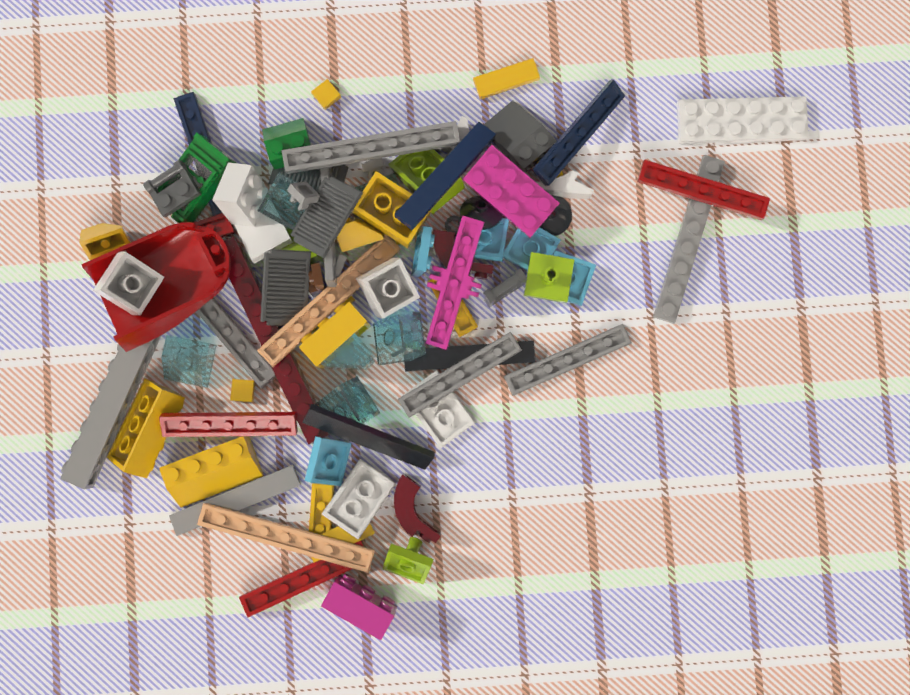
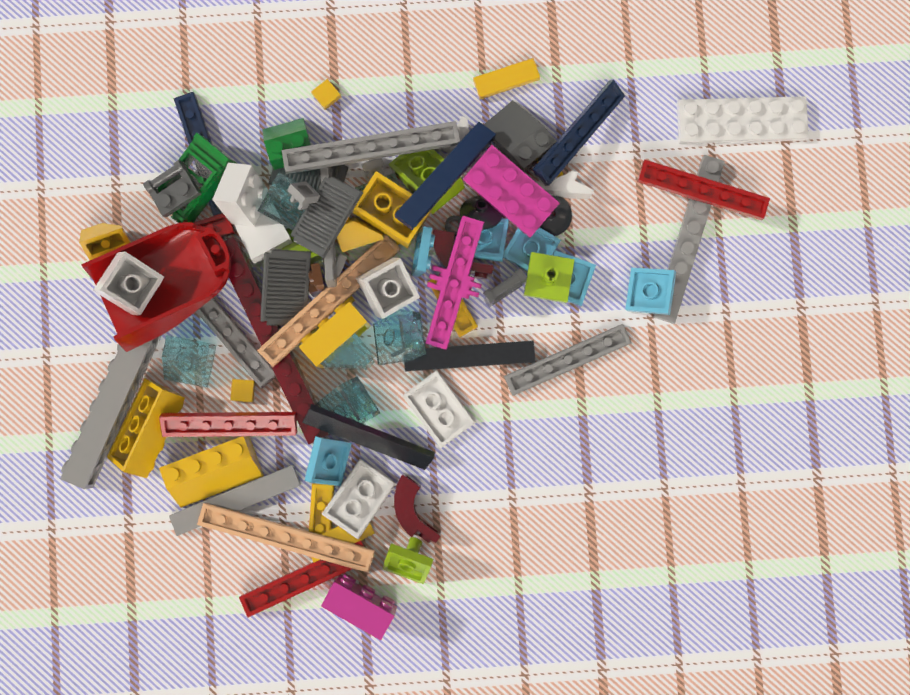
(459, 374): light grey tile -> none
(650, 291): none -> medium azure plate

